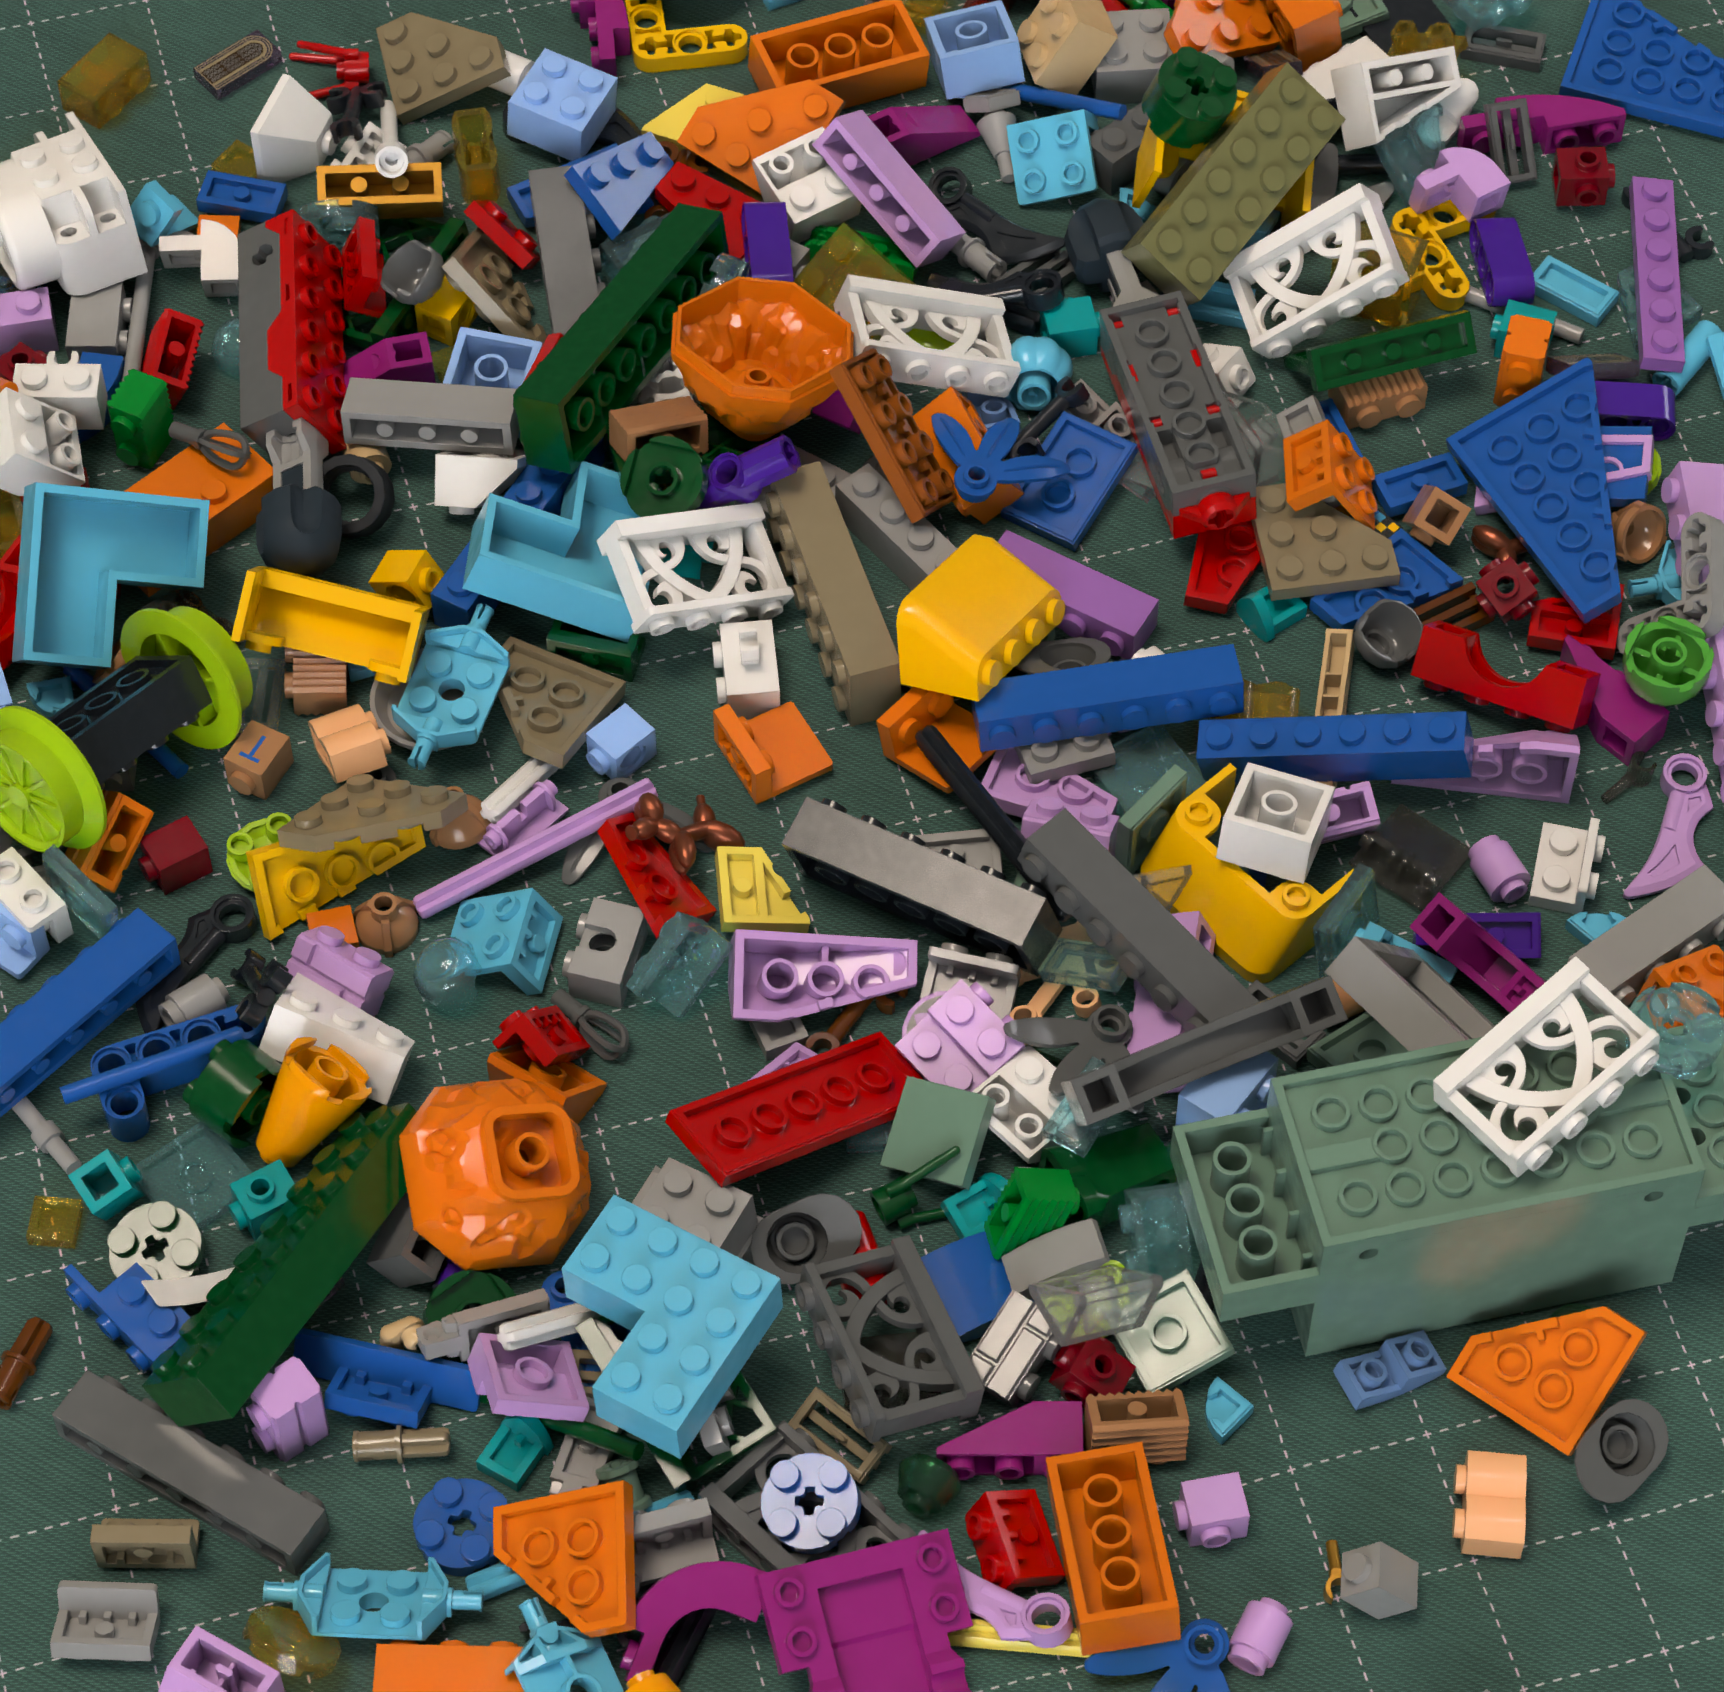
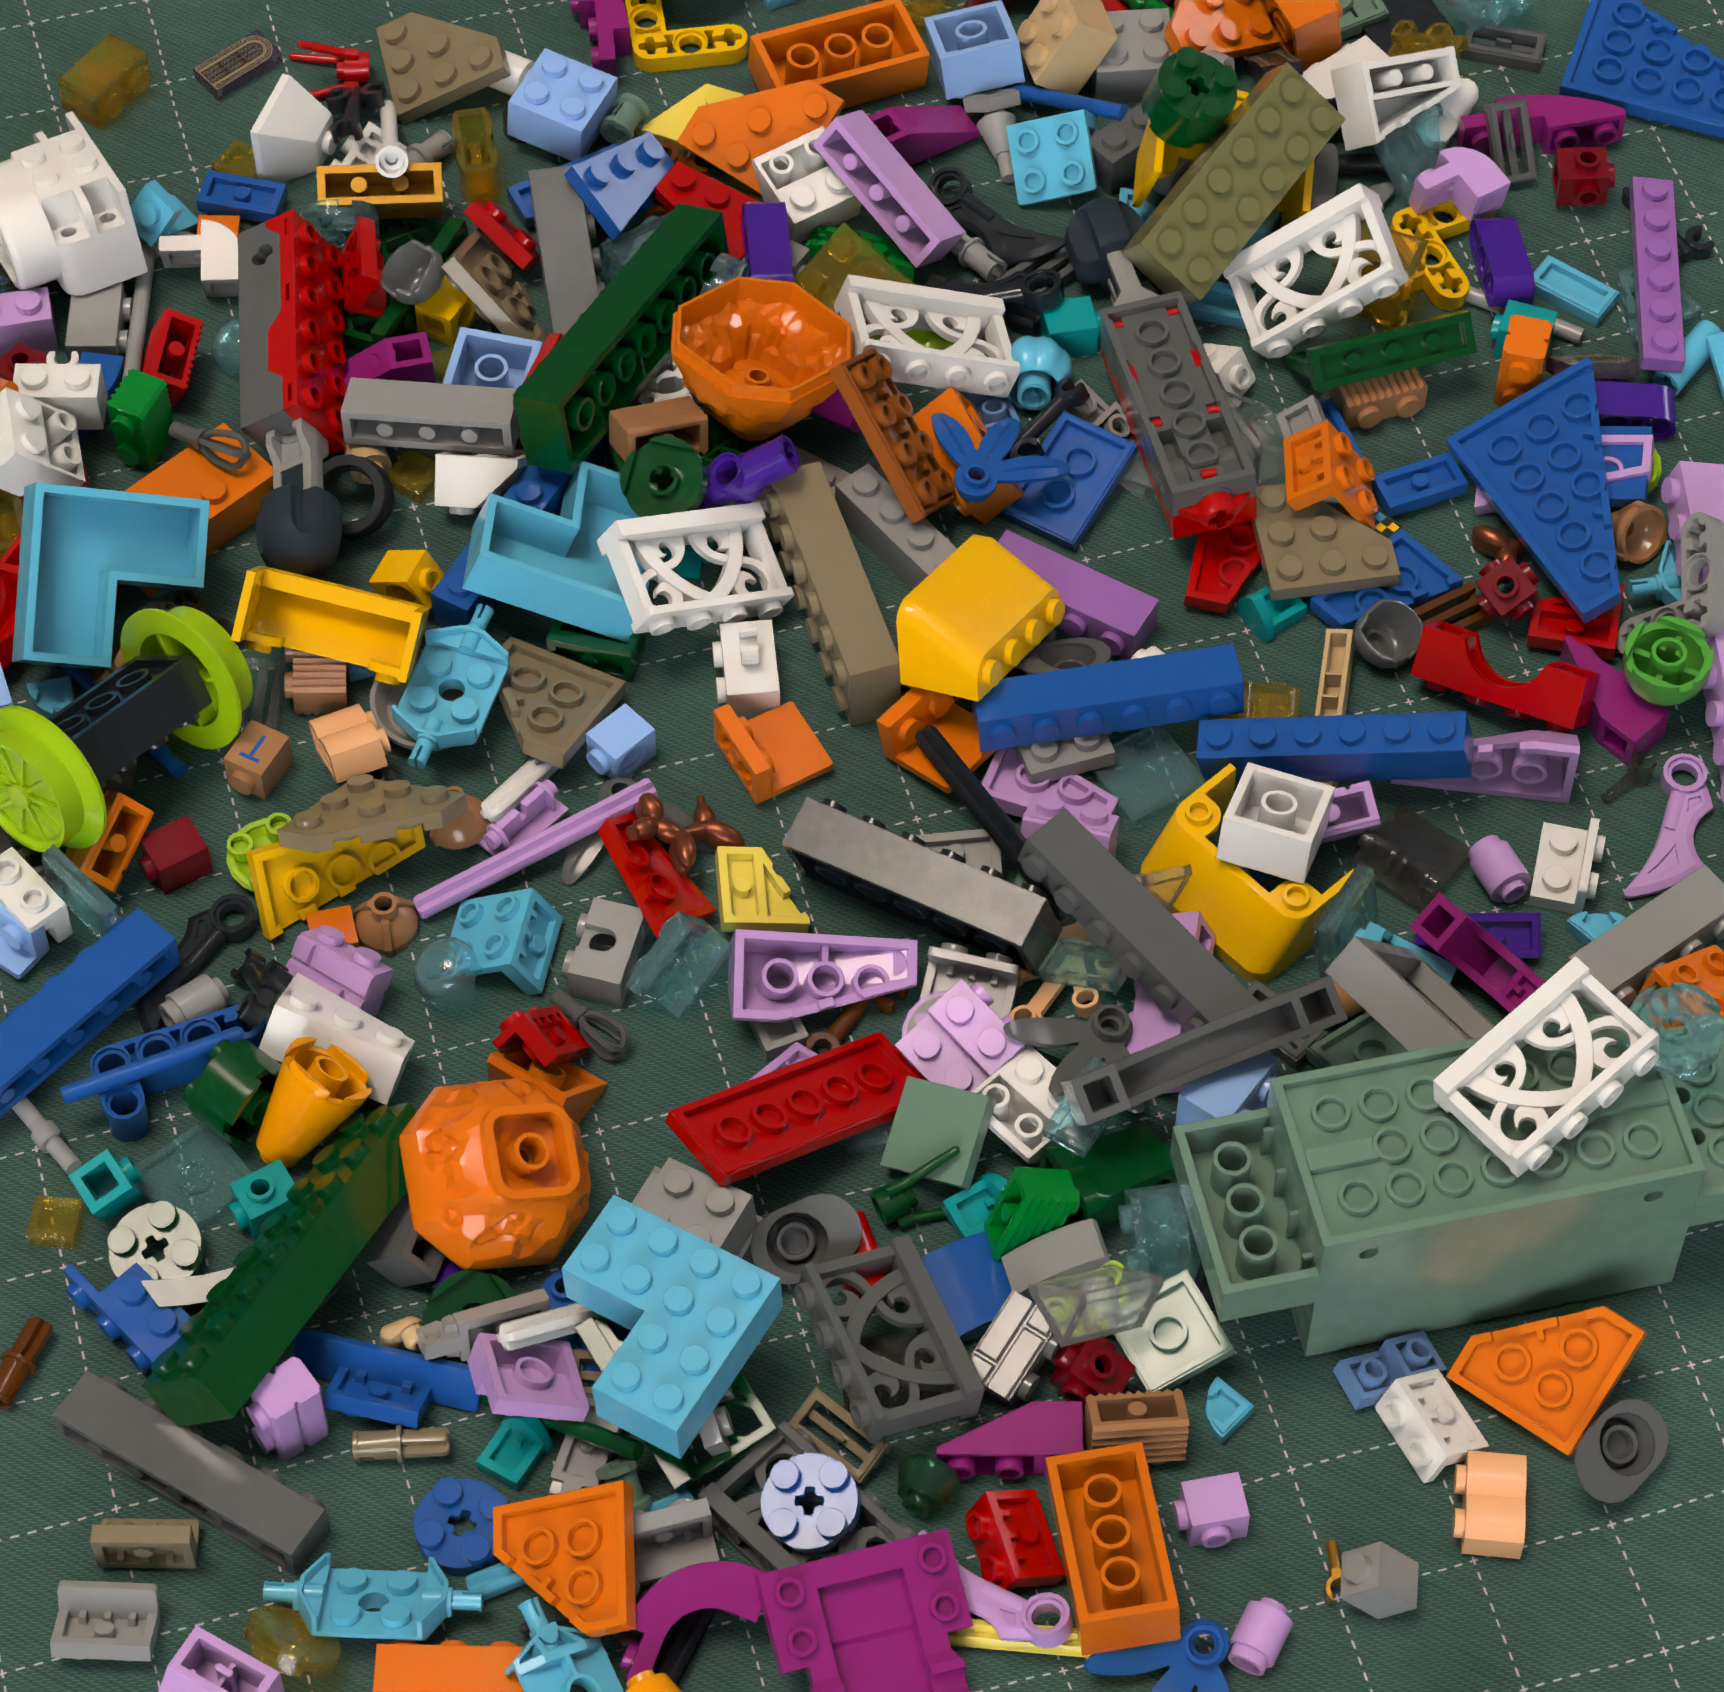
(413, 475): none -> clear yellow tile
(628, 113): none -> sand green bush
(1147, 818): sand green tile -> none
(1429, 1423): none -> white bracket
(1435, 516): medium nougat brick -> none

